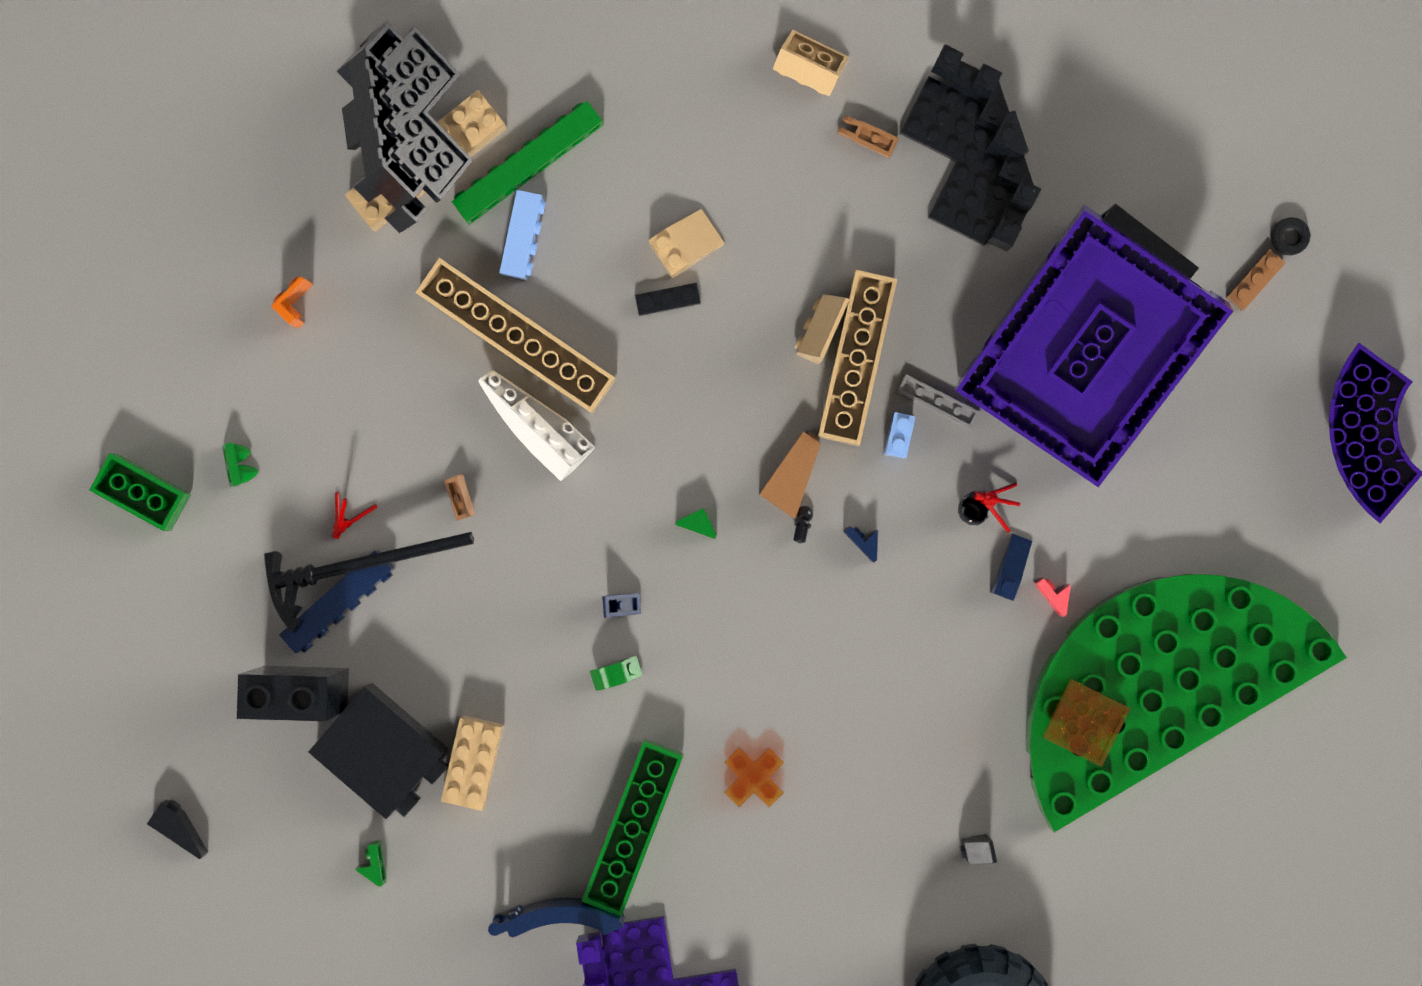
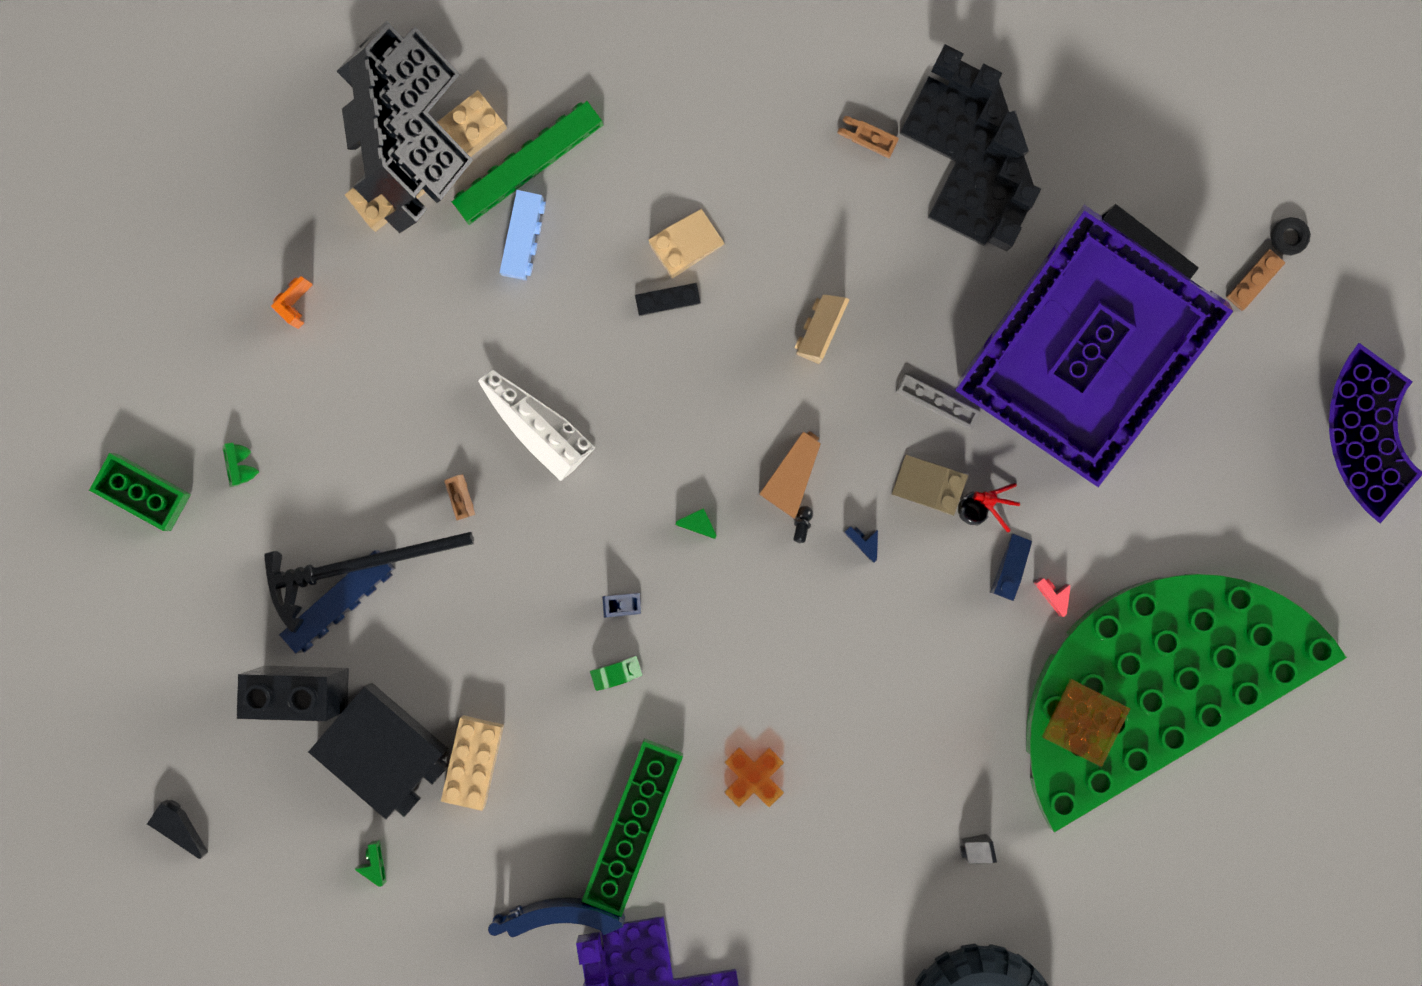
(341, 522): red plant -> none
(516, 335): tan brick -> none
(810, 63): tan slope -> none
(857, 358): tan brick -> none
(899, 435): light blue brick -> none
(929, 485): none -> dark tan slope

